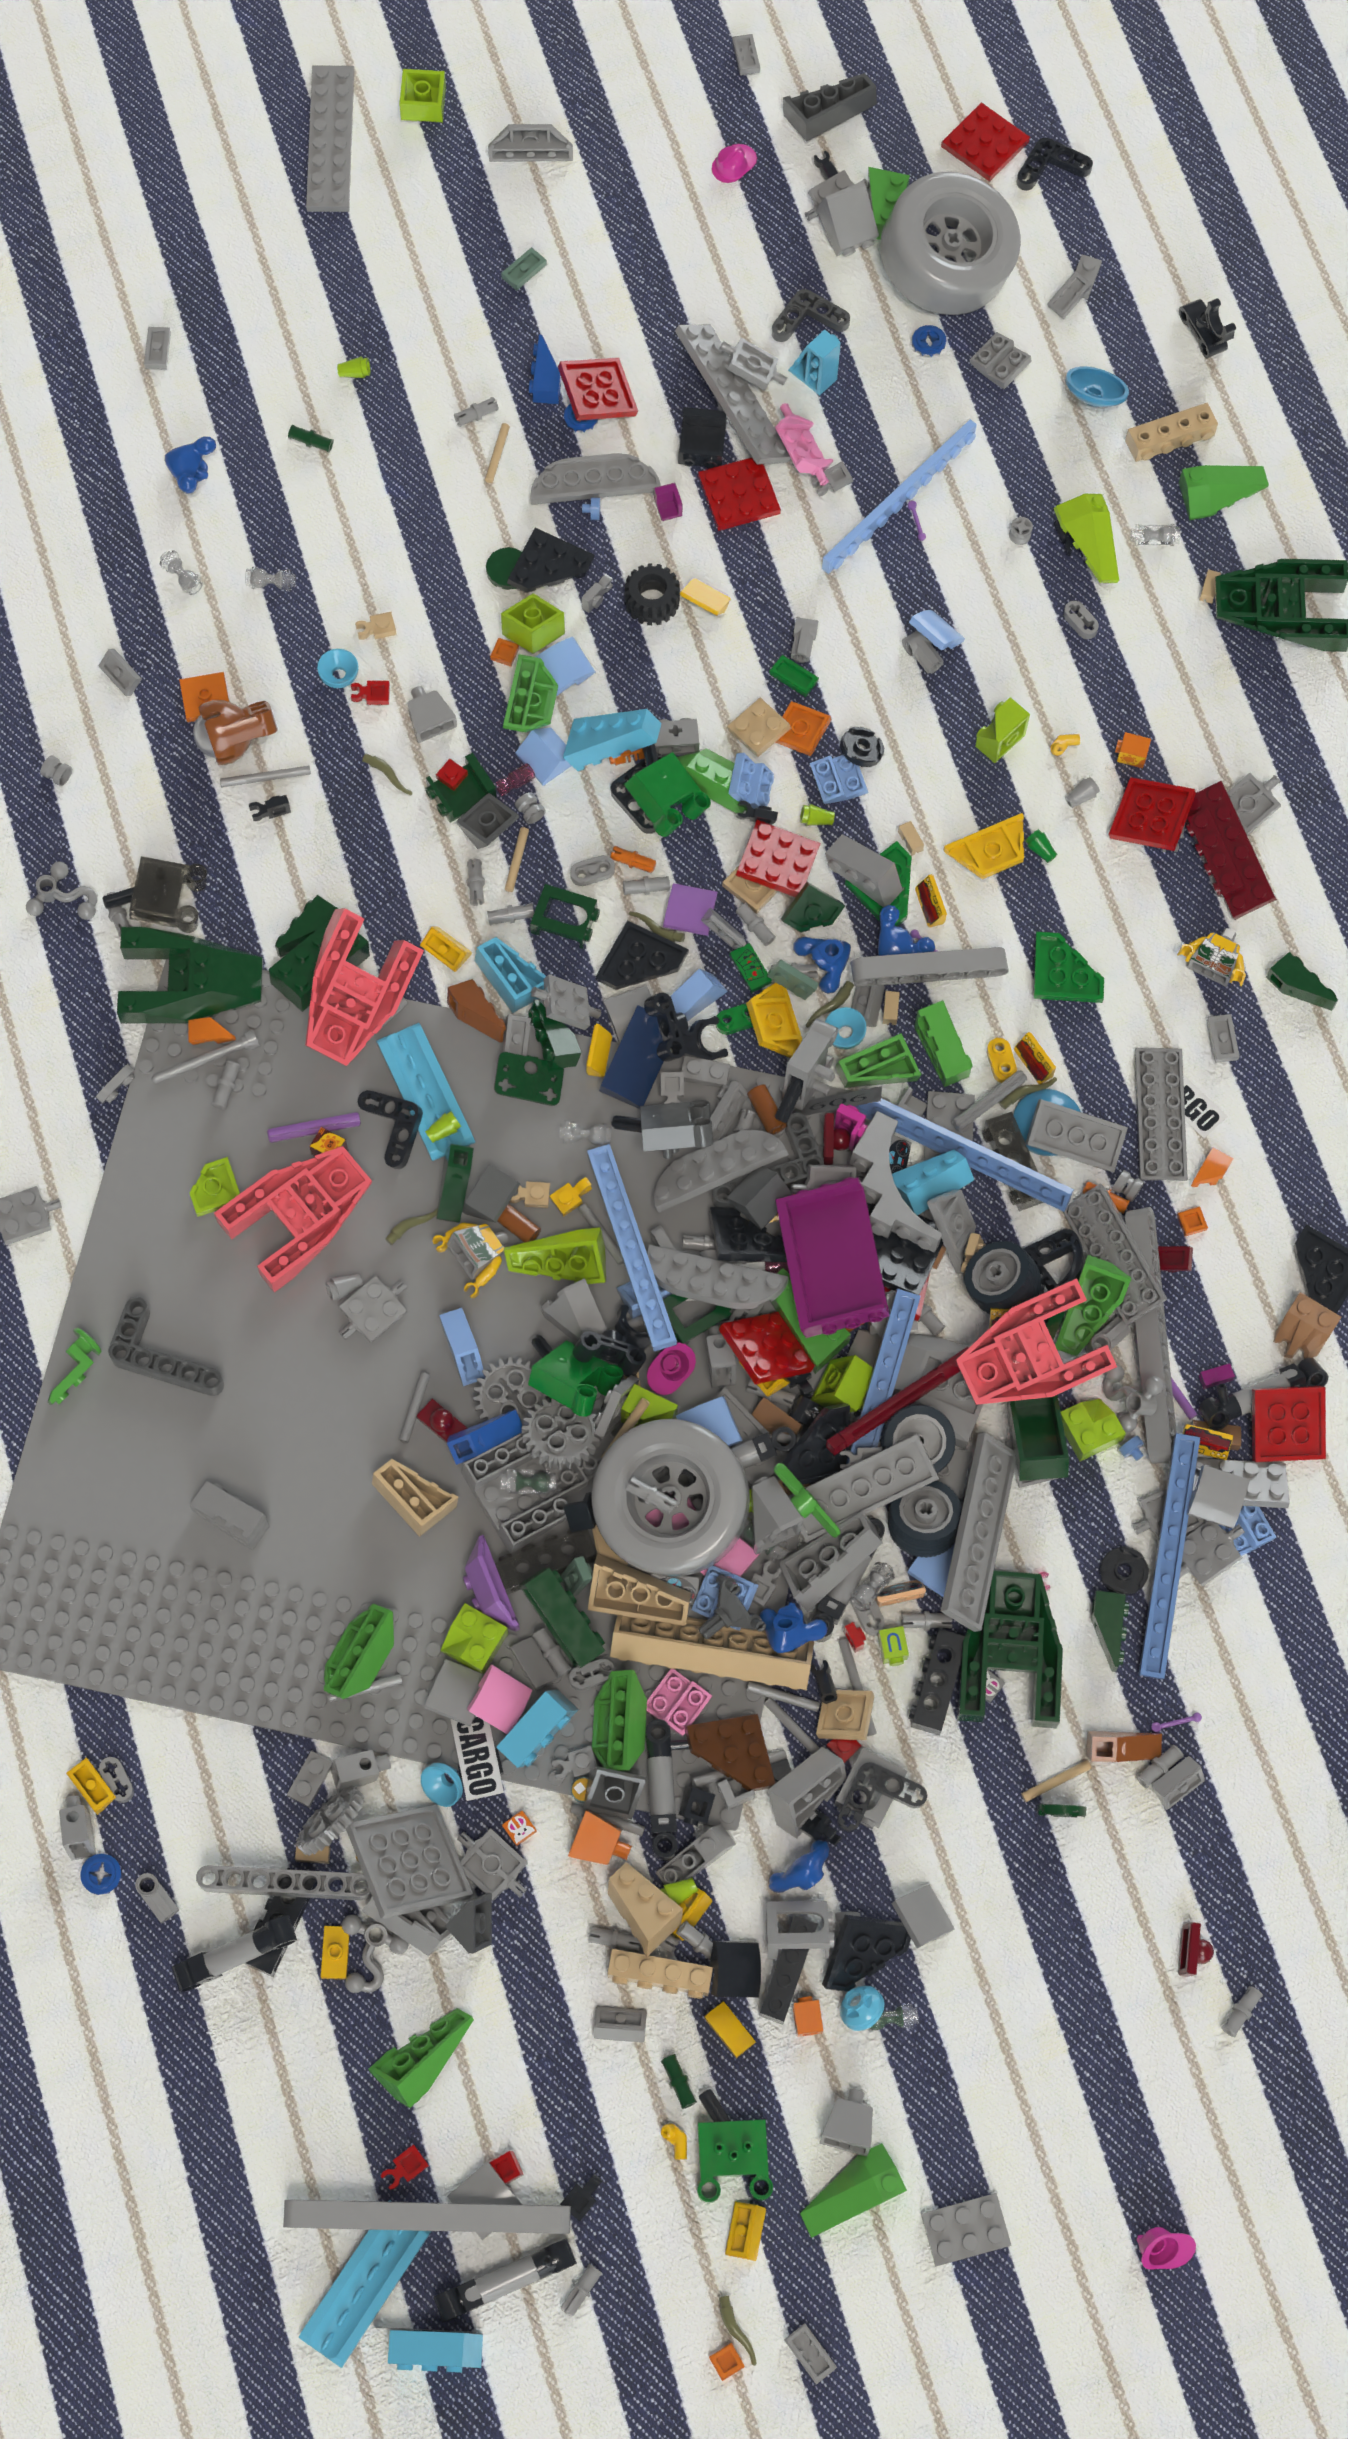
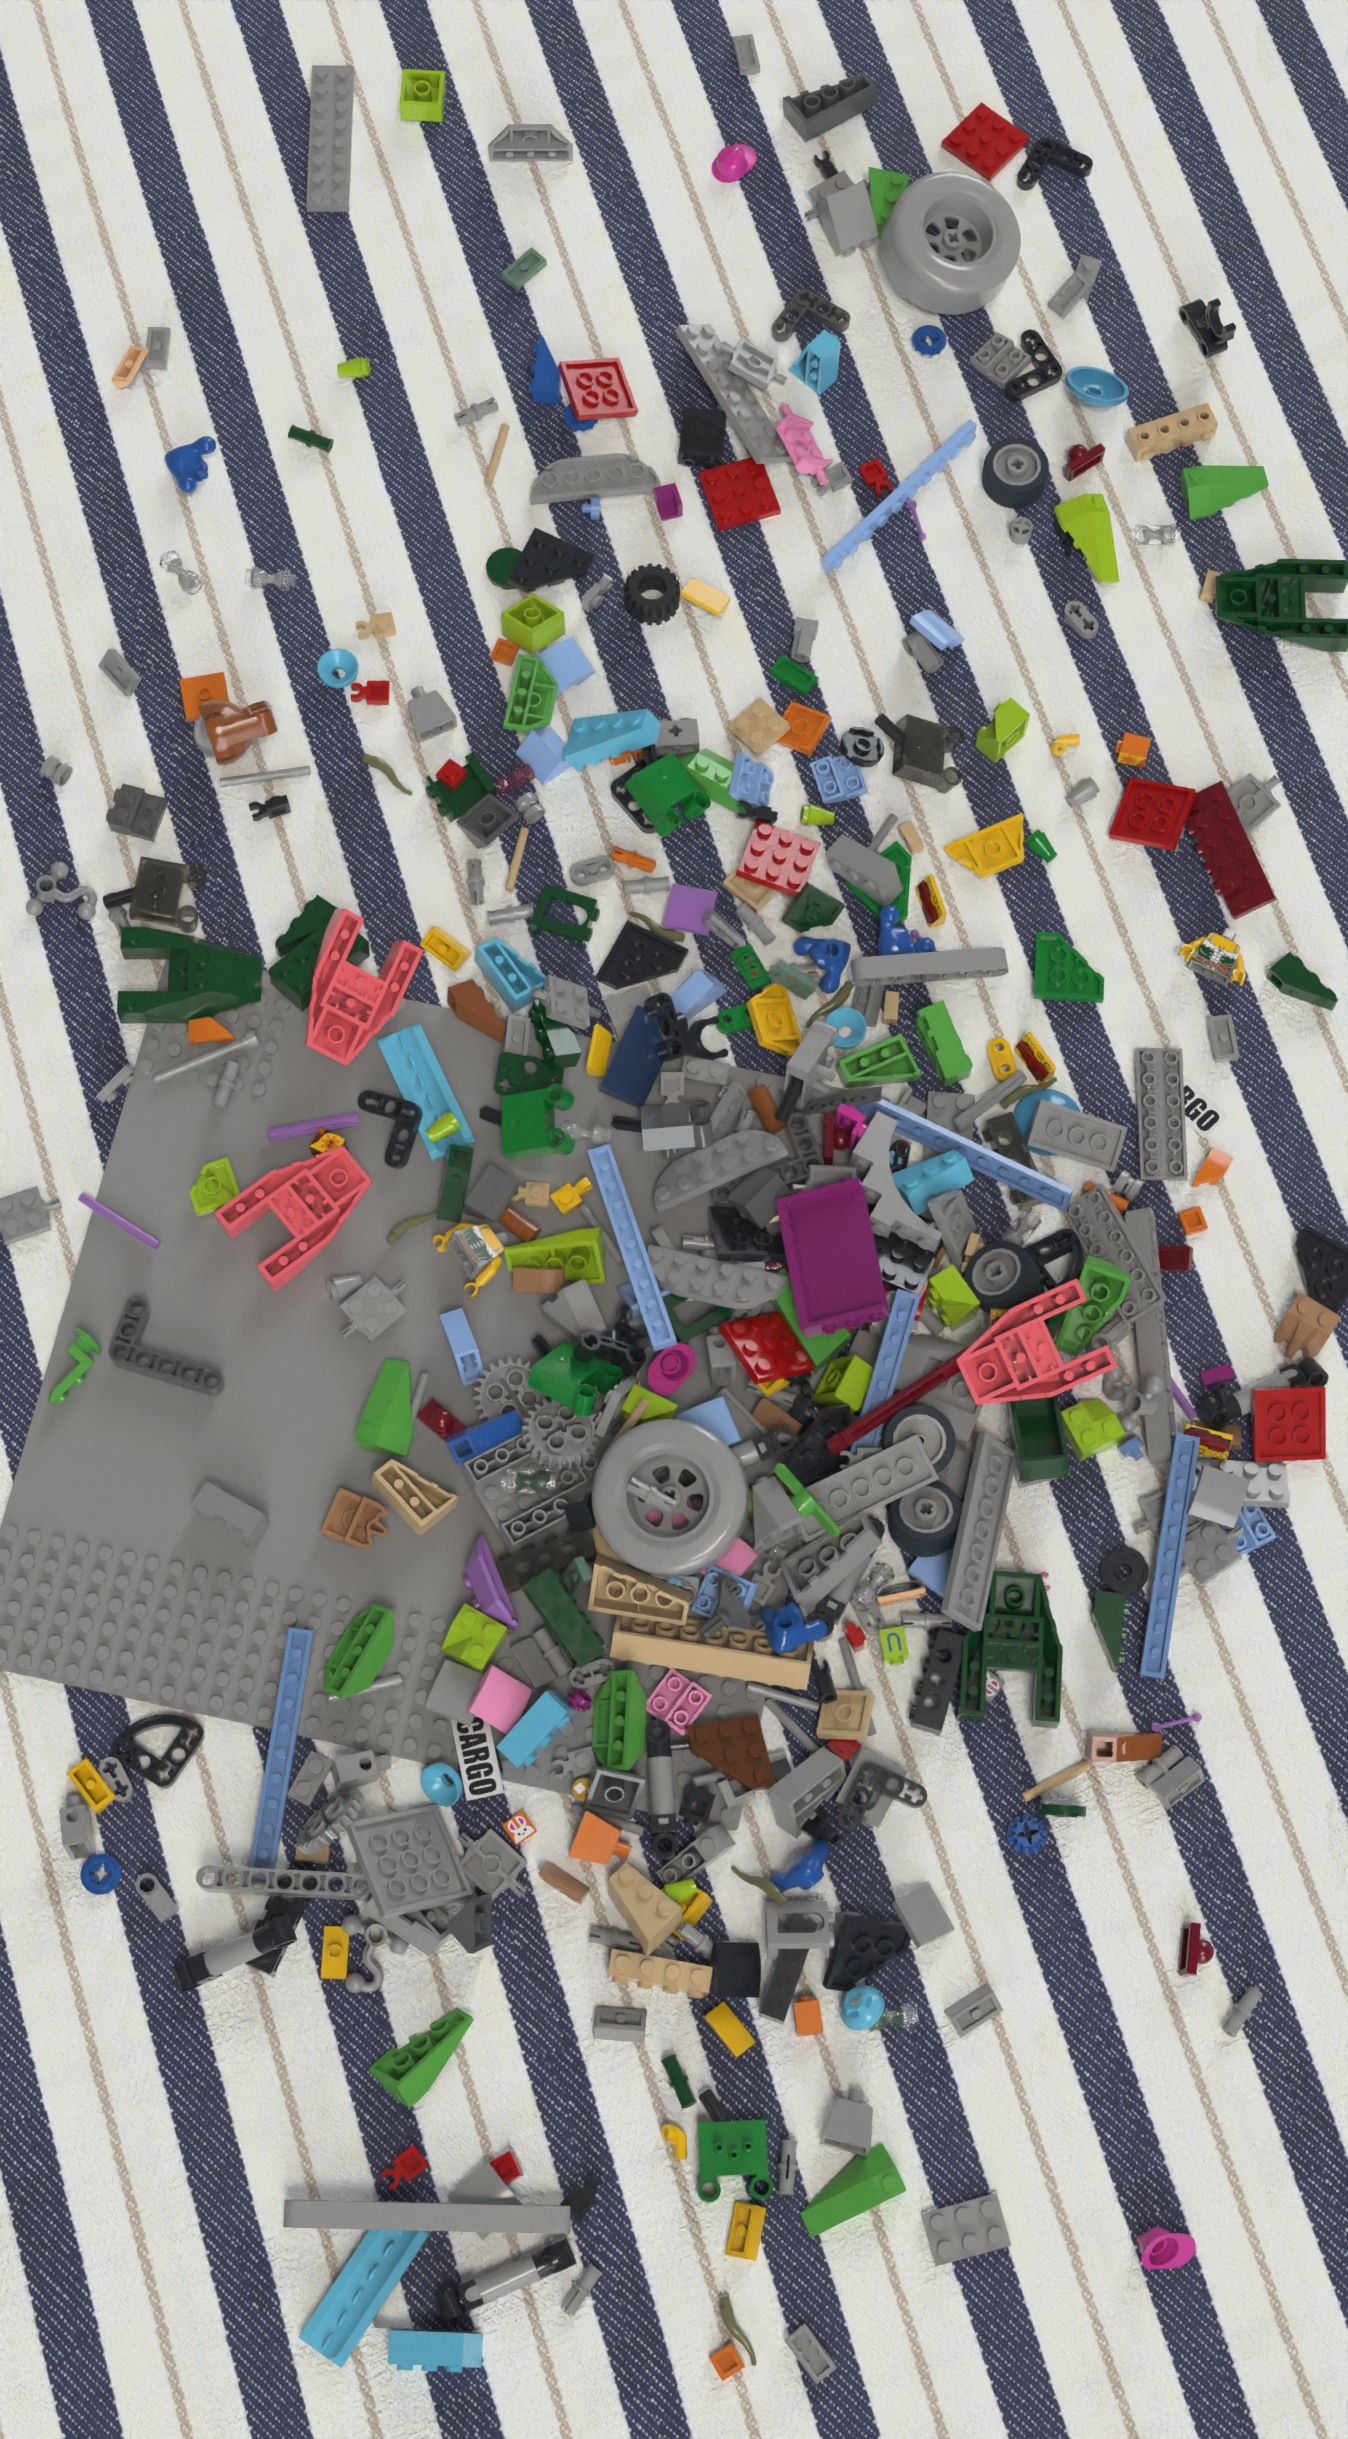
(119, 1221): none -> medium lavender bar
(129, 366): none -> light nougat slope
(136, 812): none -> dark grey plate
(157, 1765): none -> black beam
(281, 1750): none -> medium blue plate
(354, 1520): none -> medium nougat plate
(387, 1418): none -> bright green wedge
(530, 1123): none -> green piece
(538, 1279): none -> medium nougat slope
(564, 1882): none -> medium nougat slope
(579, 1700): none -> magenta plate
(767, 1886): none -> olive animal
(786, 2186): none -> light grey pin
(875, 475): none -> red plate
(883, 832): none -> light grey piece
(921, 750): none -> clear smoke piece
(952, 1298): none -> lime slope
(973, 2010): none -> light grey slope
(1015, 472): none -> wheel
(1020, 1843): none -> blue gear
(1027, 1222): none -> clear piece
(1040, 372): none -> black beam
(1082, 460): none -> dark red tile

